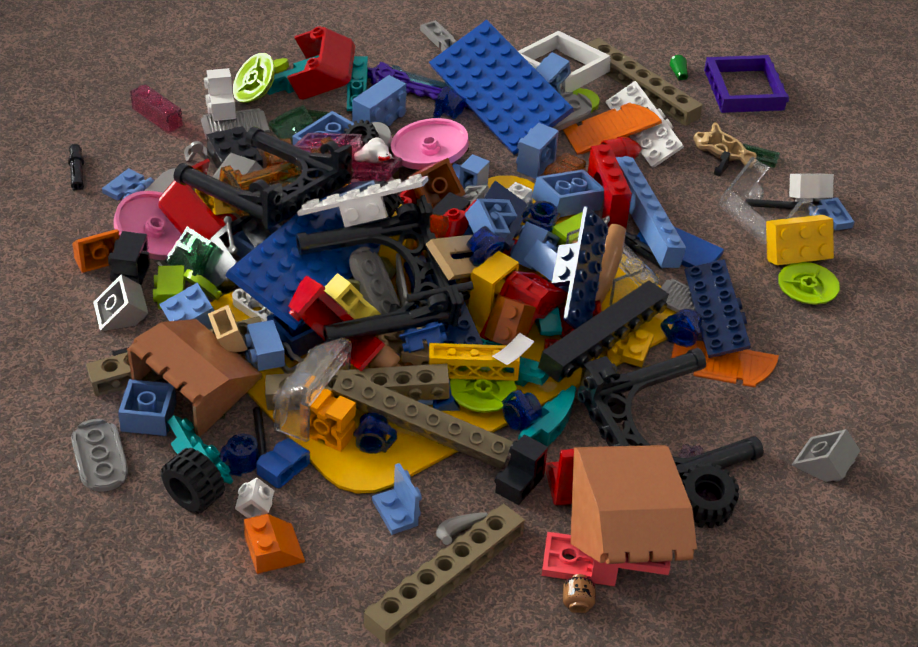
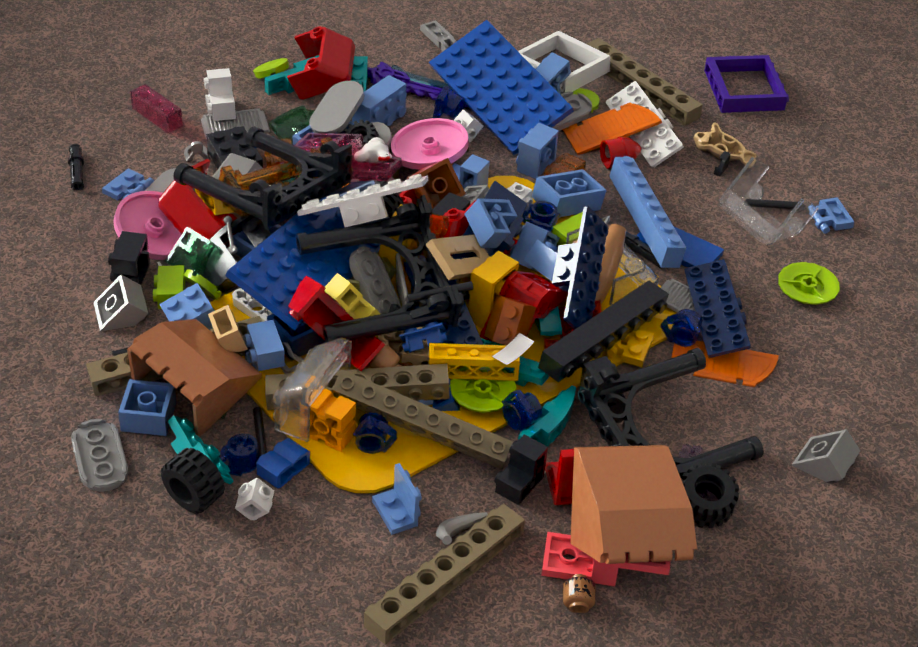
(94, 250): orange slope -> none
(254, 78): lime piece -> none
(272, 543): orange slope -> none
(337, 107): none -> light grey tile
(470, 123): none -> white brick
(483, 245): clear blue piece -> none
(607, 172): red arch -> none
(679, 67): green cone -> none
(764, 152): clear green tile -> none
(800, 239): yellow brick -> none
(811, 186): white brick -> none

